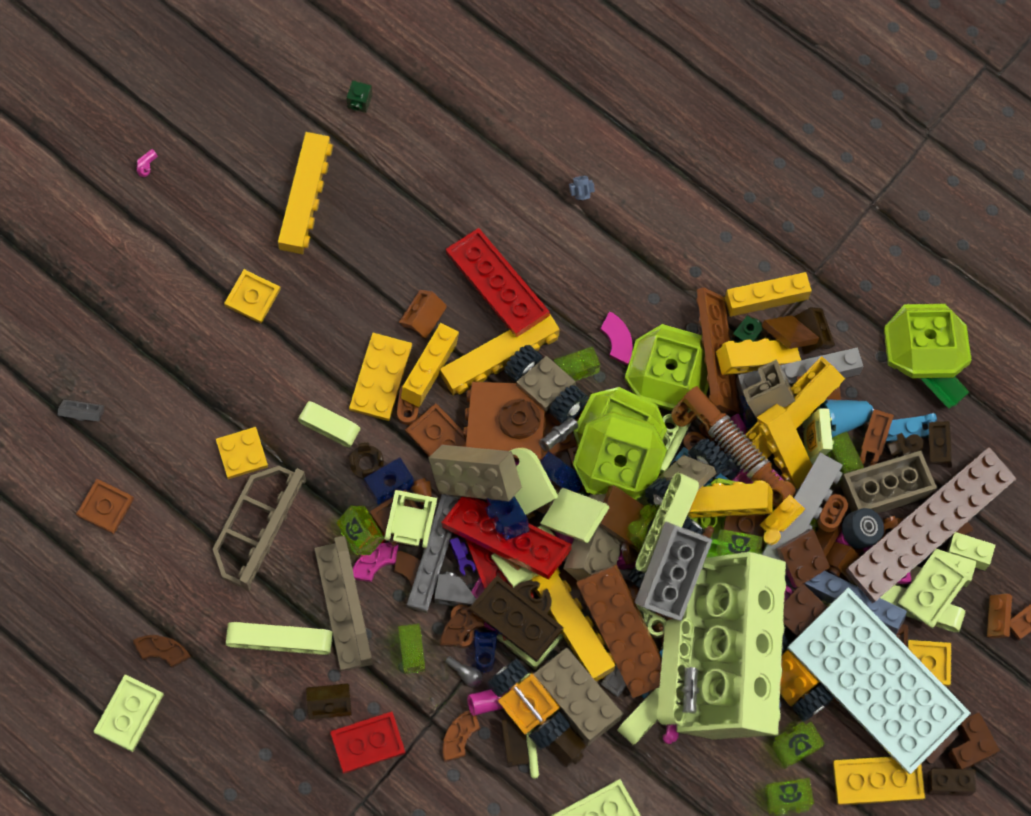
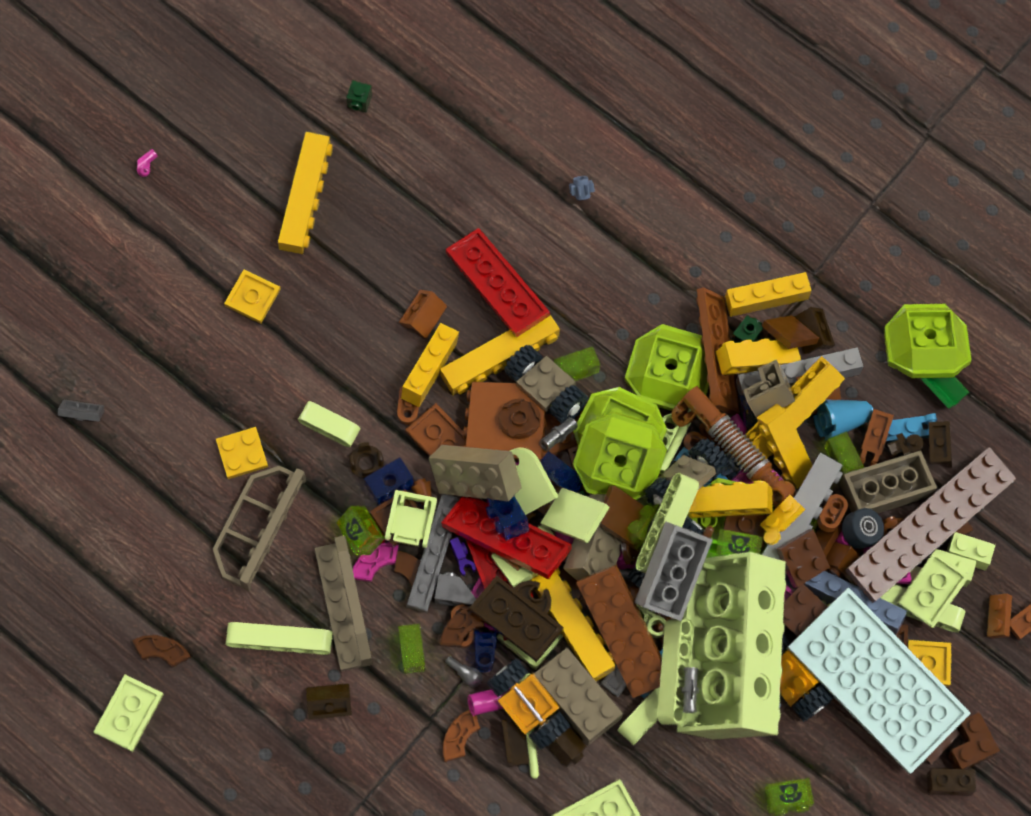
(105, 506): dark orange tile -> none
(367, 742): red plate -> none
(380, 376): yellow plate -> none
(619, 337): dark pink tile -> none
(671, 734): dark pink arm -> none
(798, 744): clear neon green brick -> none
(818, 434): yellowish green container -> none
(876, 781): yellow plate -> none

